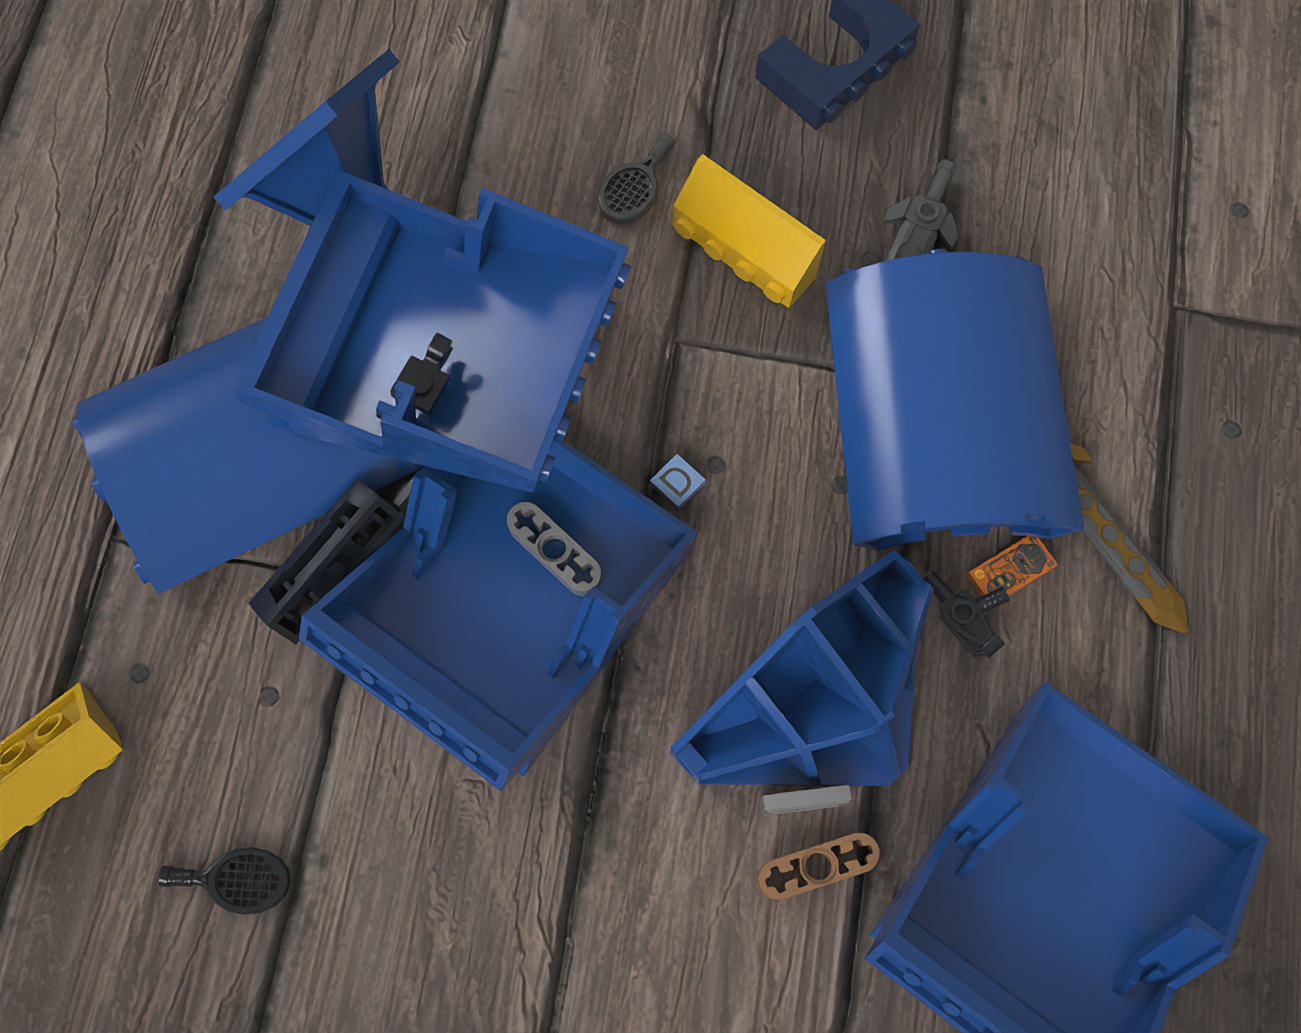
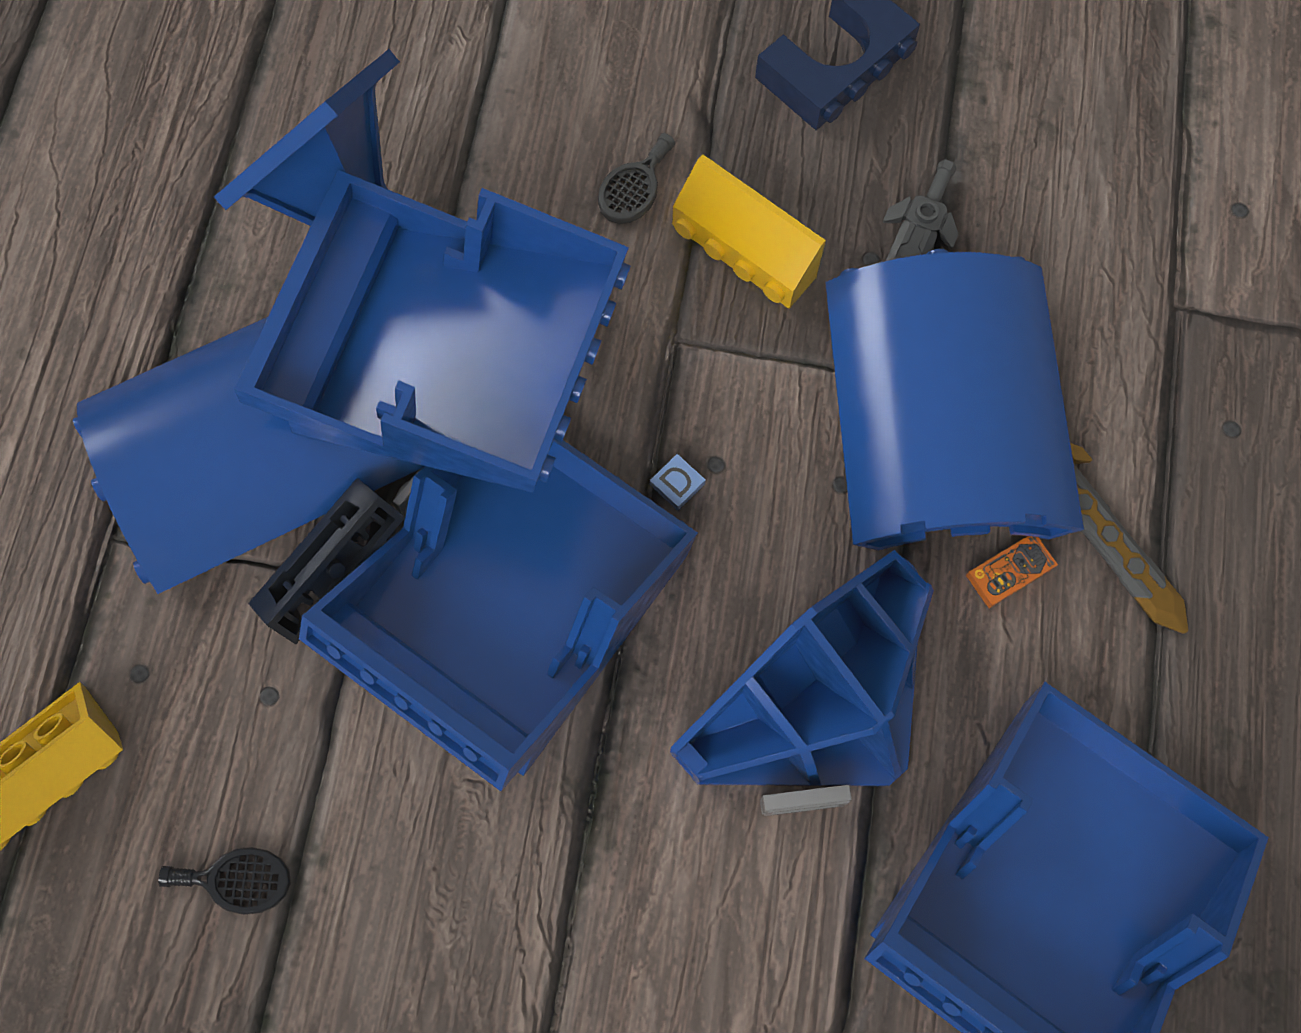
(427, 374): black plate -> none
(526, 536): light grey beam -> none
(844, 845): medium nougat beam -> none
(965, 616): black piece -> none

